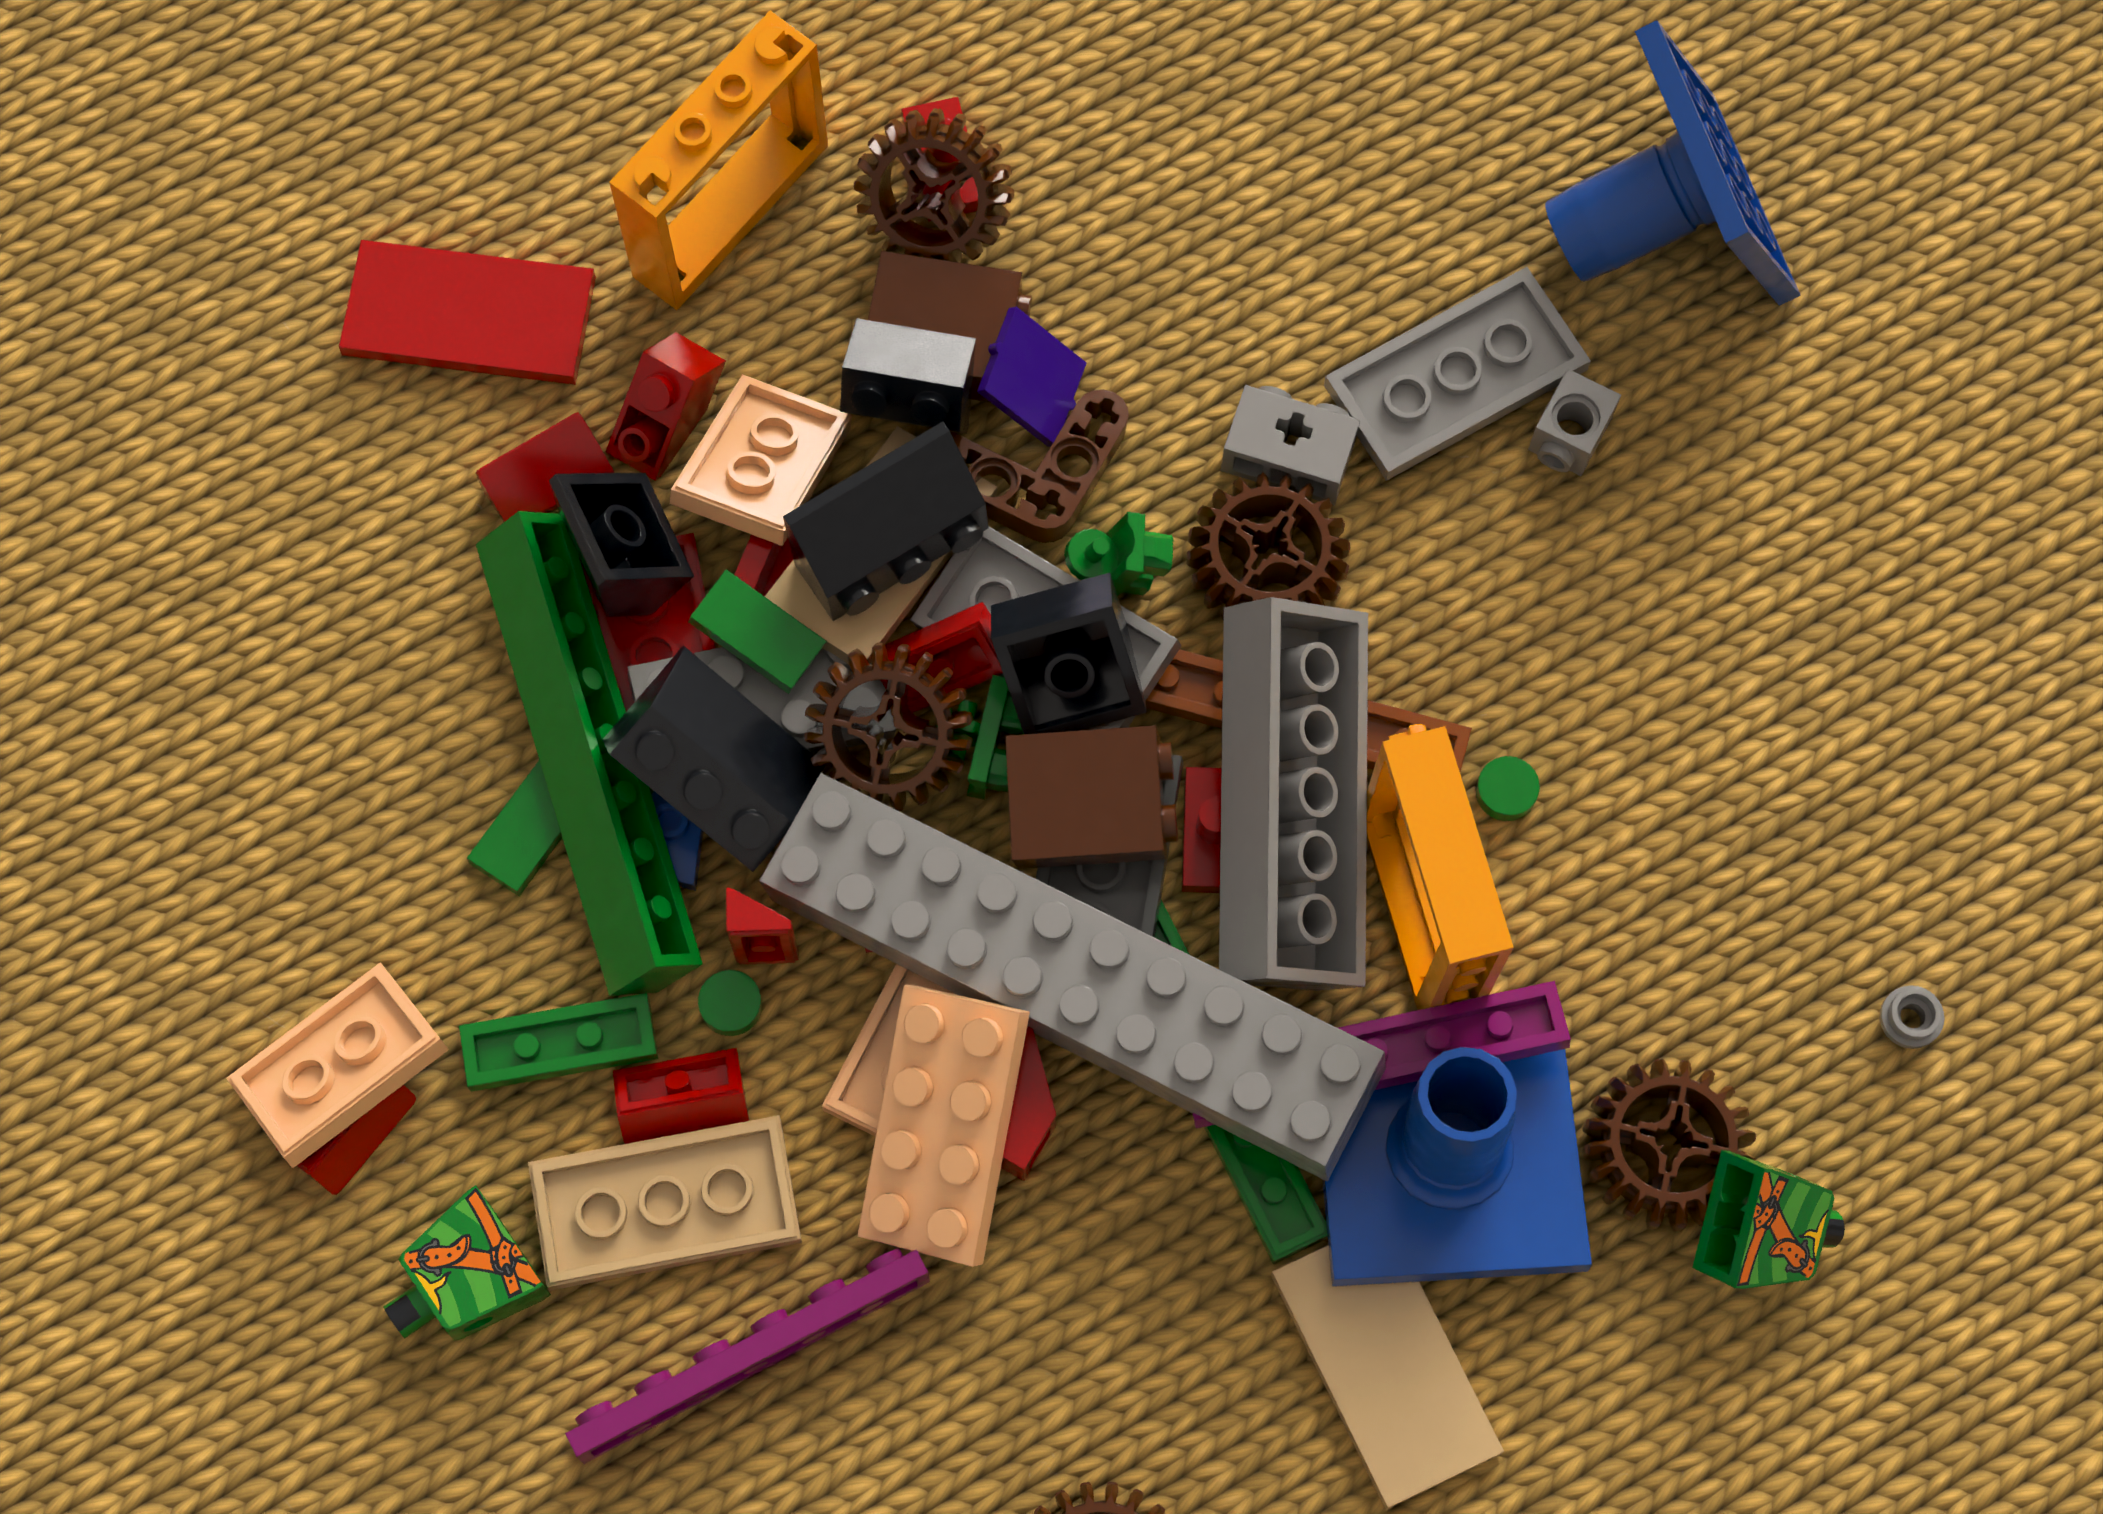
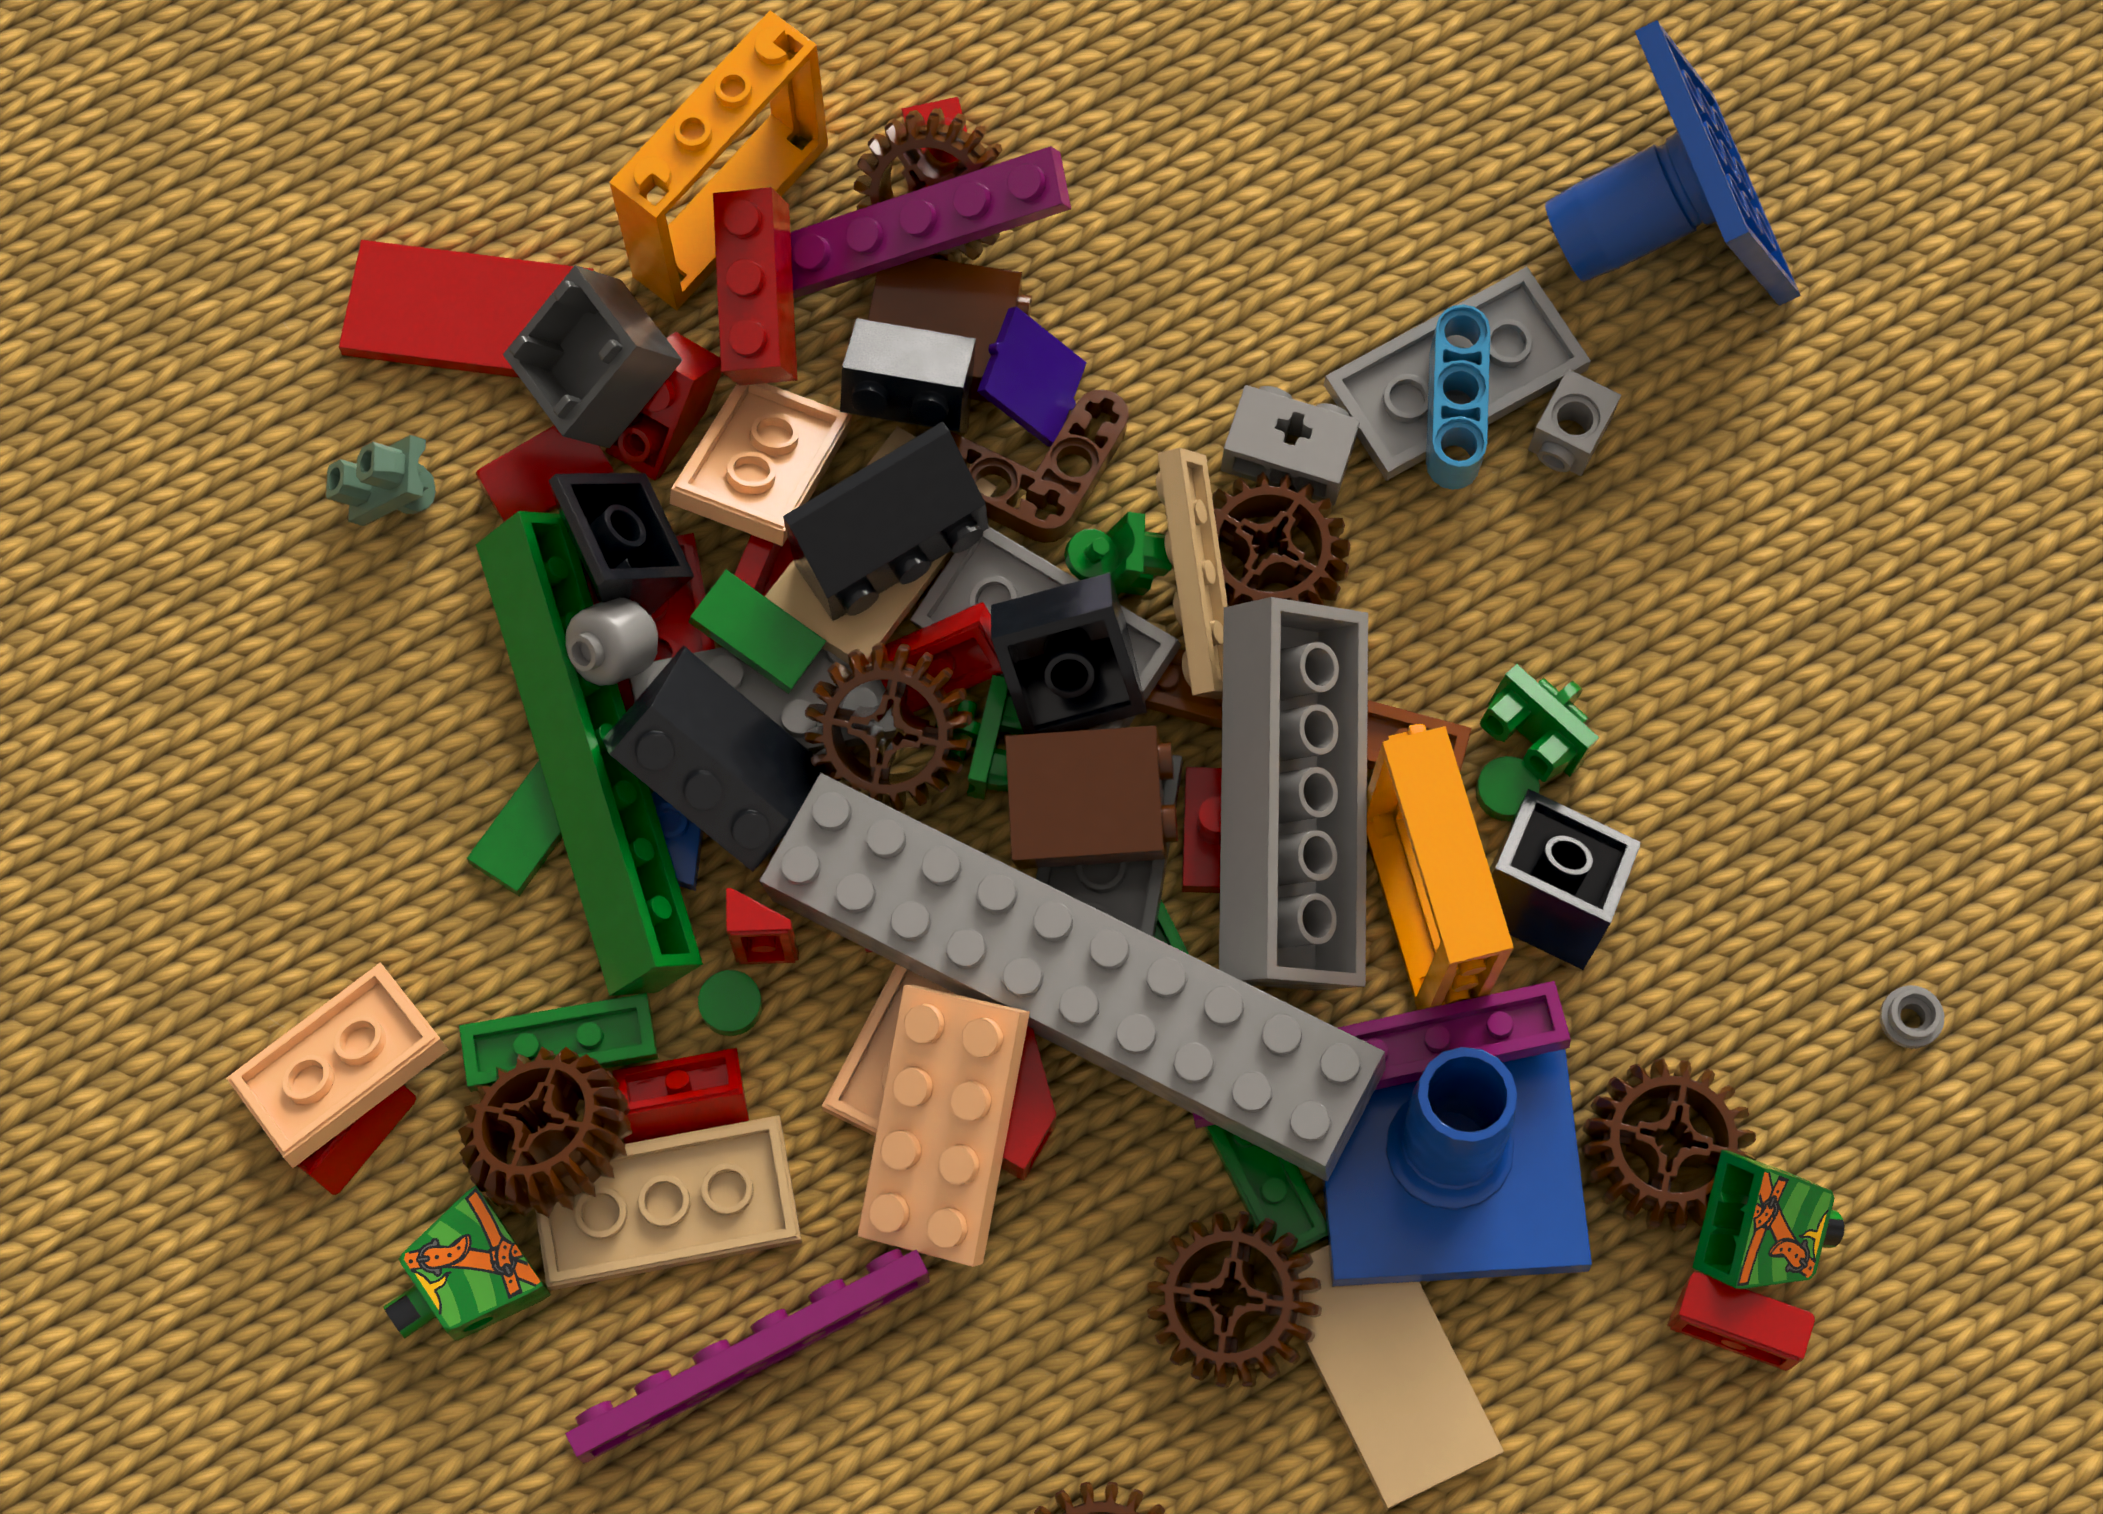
(382, 481): none -> sand green hips
(551, 1148): none -> reddish brown gear
(592, 357): none -> dark grey container
(611, 641): none -> light grey head
(755, 286): none -> red brick
(929, 221): none -> magenta plate
(1197, 564): none -> tan plate
(1232, 1329): none -> reddish brown gear
(1462, 371): none -> dark azure beam
(1544, 718): none -> green hips
(1560, 878): none -> black slope
(1742, 1322): none -> red slope

